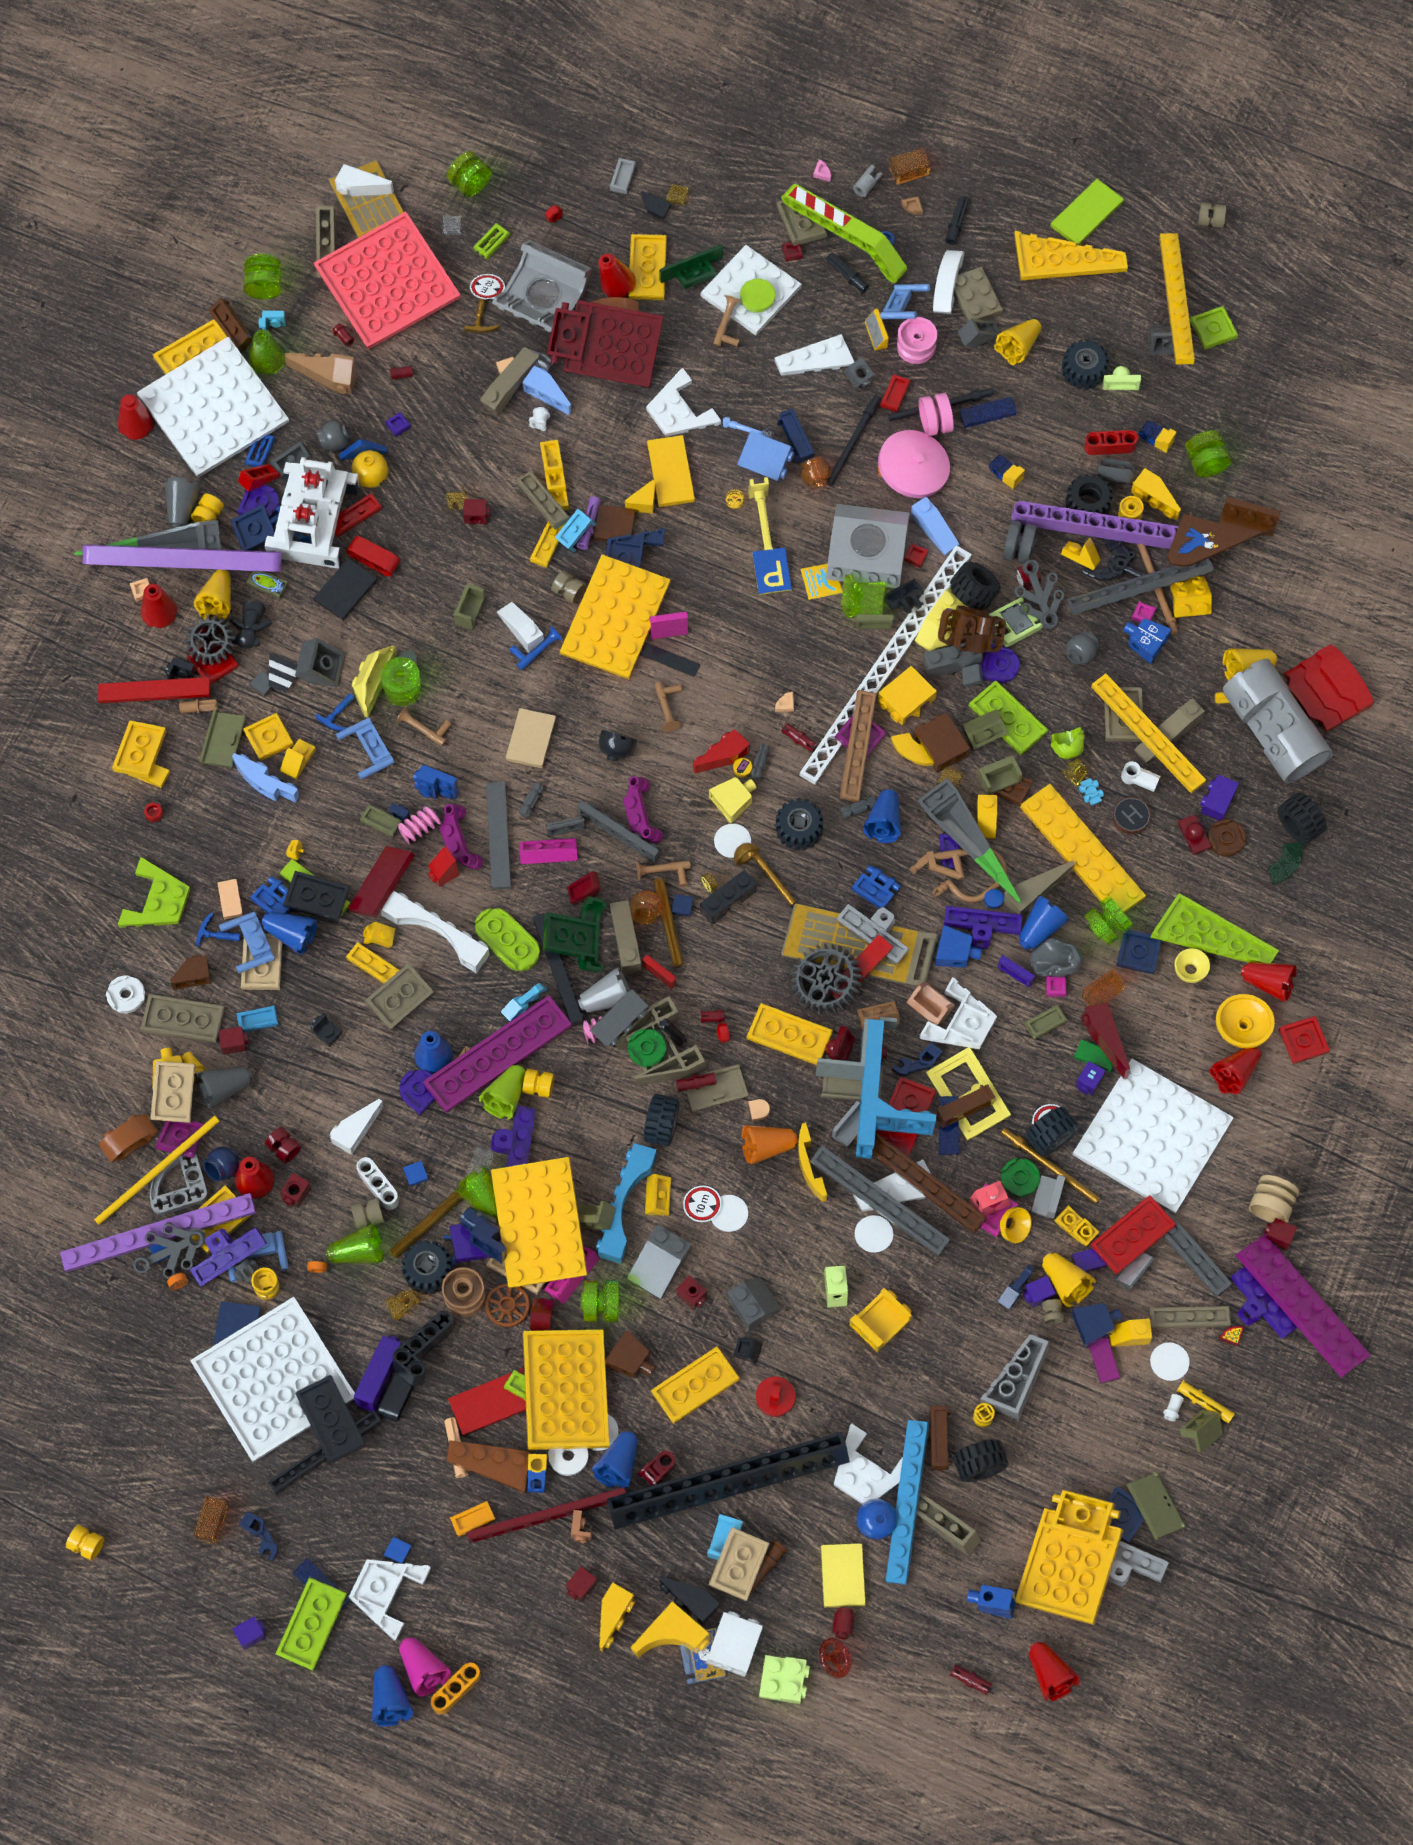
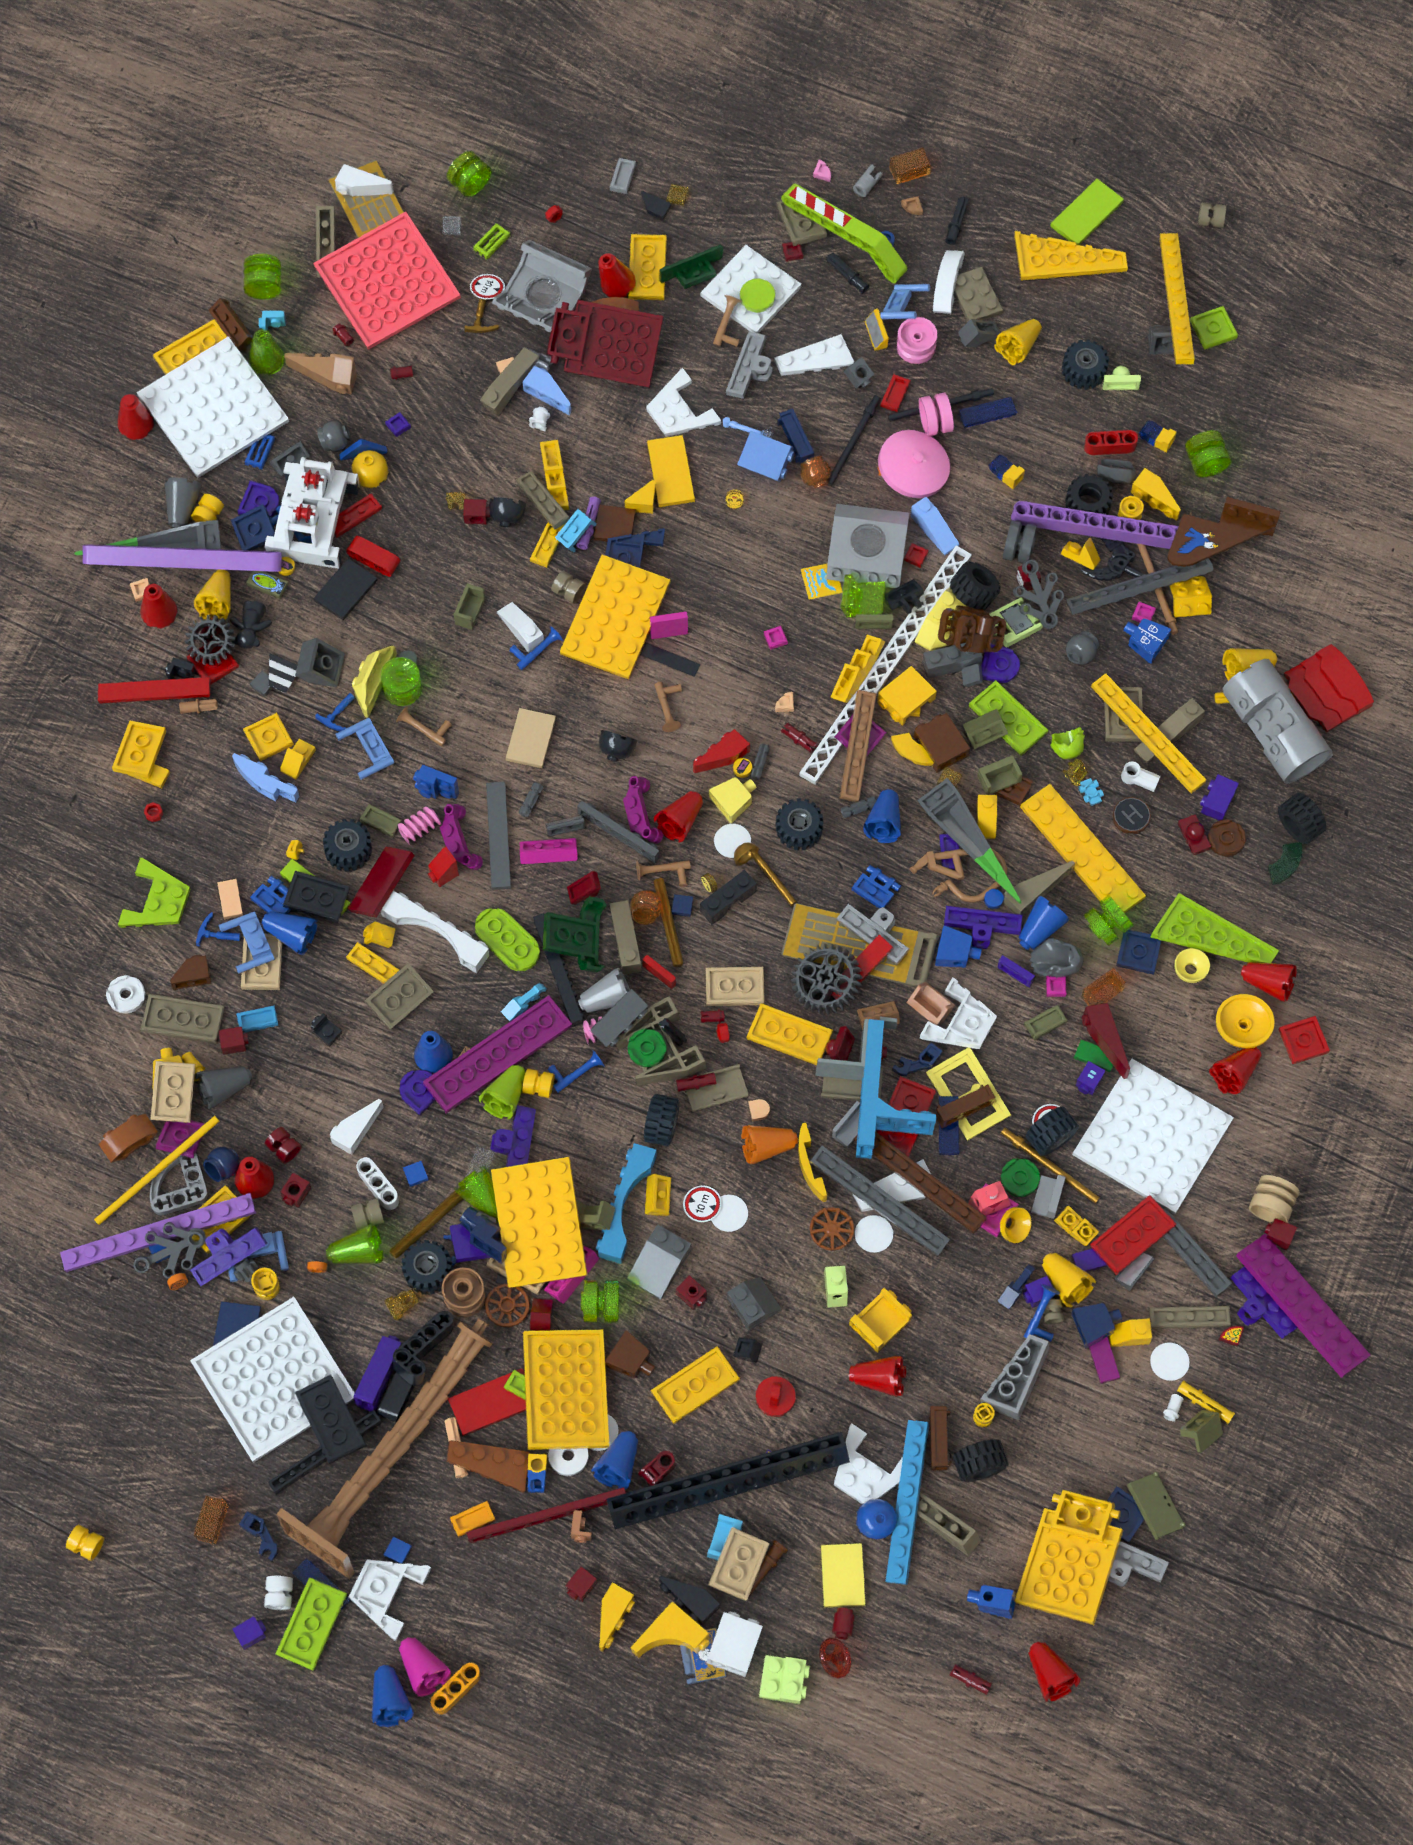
(221, 734): olive door -> none
(257, 476): red slope -> none
(278, 1592): none -> white wheel
(288, 566): none -> yellow tile
(328, 1527): none -> medium nougat plant
(347, 845): none -> black wheel
(399, 811): dark blue plate -> none
(506, 511): none -> black cylinder
(564, 1082): none -> blue piece
(679, 816): none -> red cone
(734, 986): none -> tan tile
(749, 365): none -> light grey plate
(771, 563): piece -> none
(775, 637): none -> dark pink tile
(832, 1228): none -> dark orange wheel
(858, 669): none -> yellow slope
(880, 1375): none -> red cone
(1048, 1293): none -> blue piece

